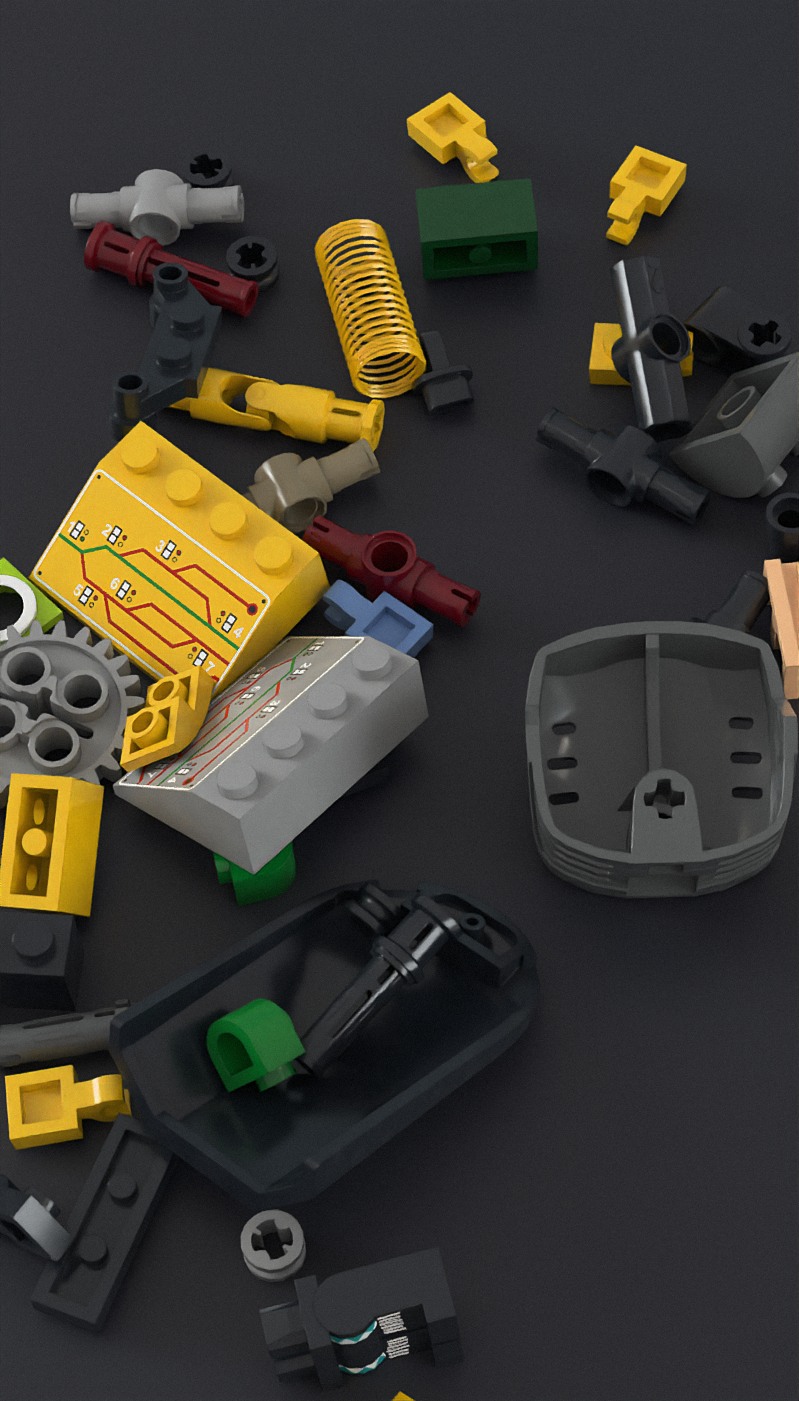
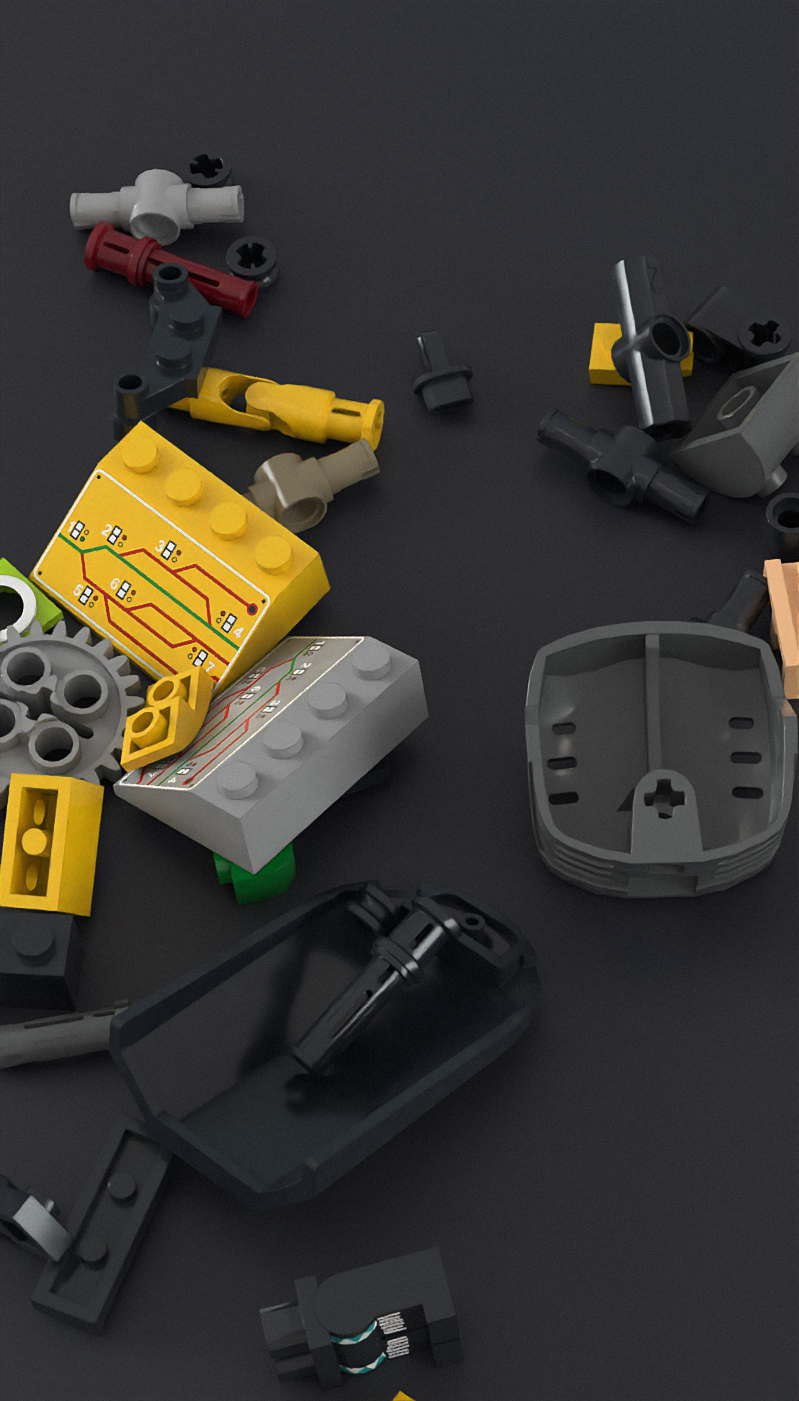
(51, 1103): yellow plate -> none
(254, 1045): green plate -> none
(287, 1230): light grey bush -> none
(377, 345): yellow piece -> none
(383, 619): medium blue plate -> none
(413, 582): dark red pin -> none
(454, 130): yellow plate -> none
(477, 227): dark green brick -> none
(640, 185): yellow plate -> none

